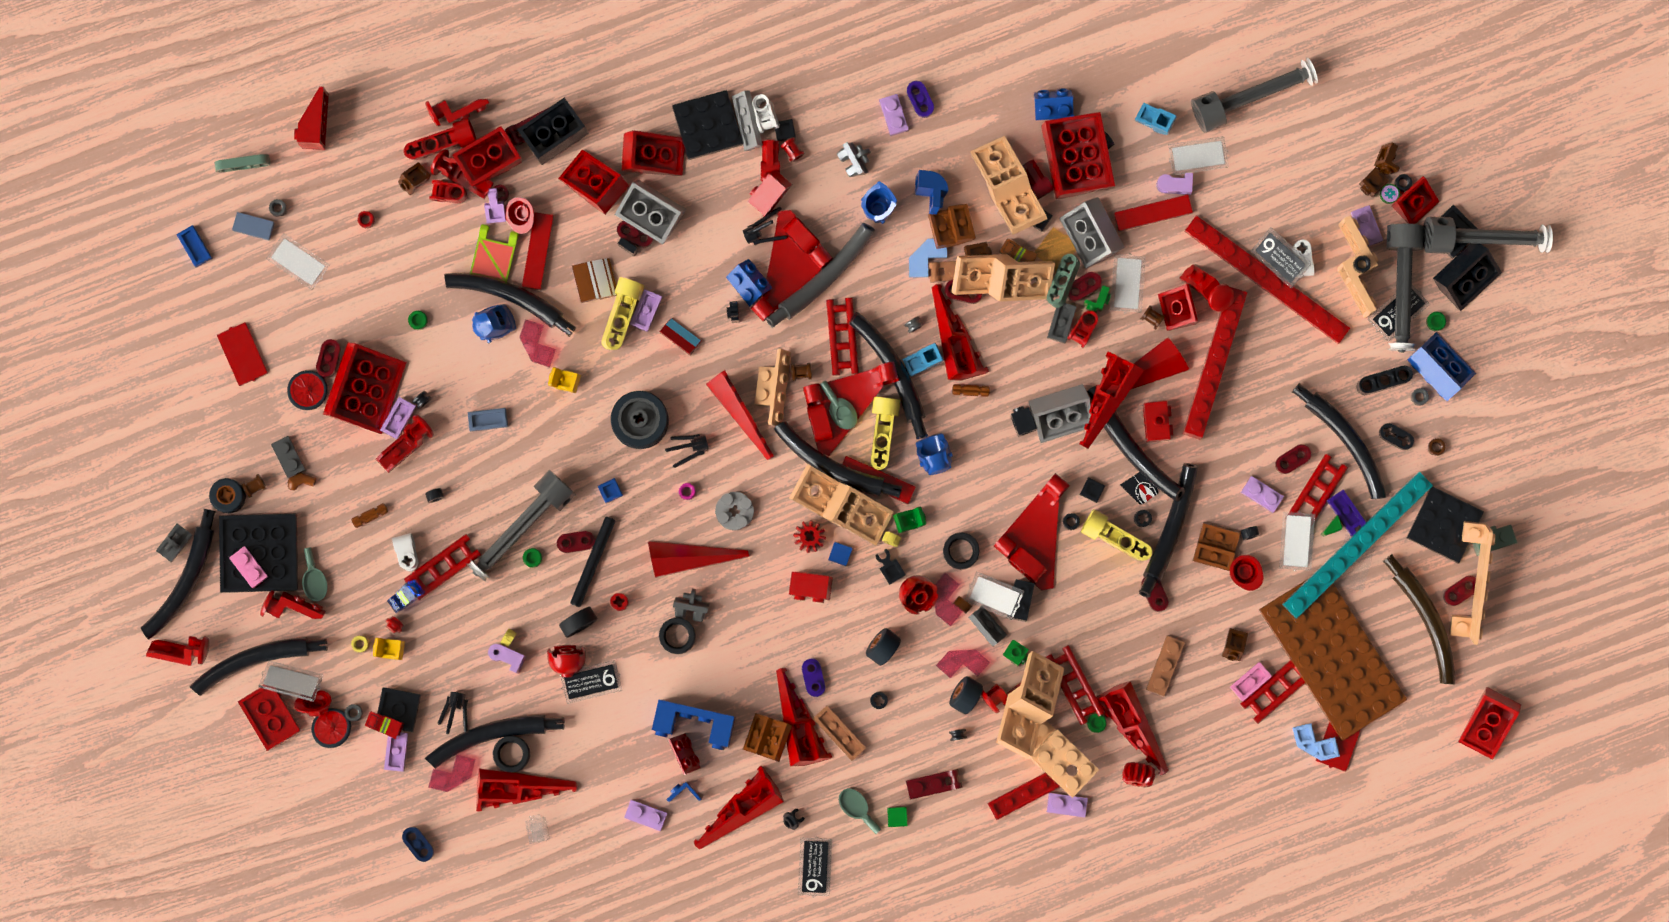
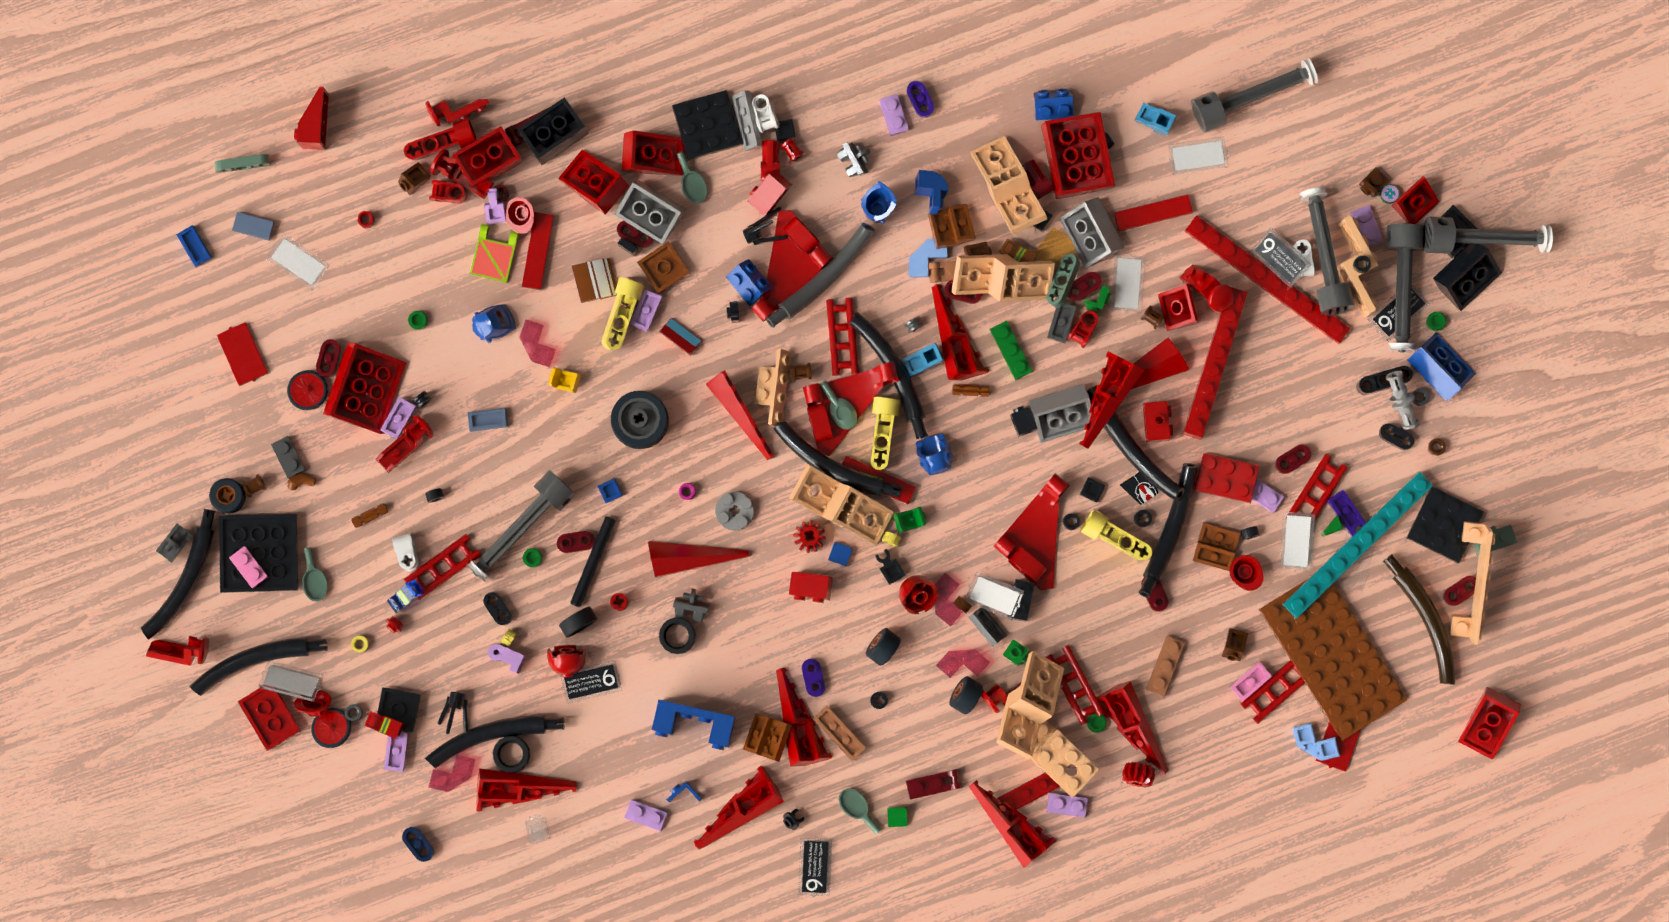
(275, 202): dark grey axle -> none
(276, 607): red piece -> none
(388, 648): yellow bracket -> none
(501, 605): none -> black beam
(512, 293): black animal -> none
(663, 267): none -> dark orange plate
(684, 753): red hinge -> none
(692, 183): none -> sand green piece
(697, 443): black plant -> none
(958, 734): black bush -> none
(961, 536): black tyre -> none
(1010, 350): none -> green plate
(1021, 836): none -> red wedge
(1174, 185): lavender leg -> none
(1227, 478): none -> red plate
(1335, 296): none -> dark grey piece
(1348, 435): black animal -> none
(1385, 157): reddish brown bracket -> none
(1402, 399): none -> light grey piece
(1405, 177): black axle -> none

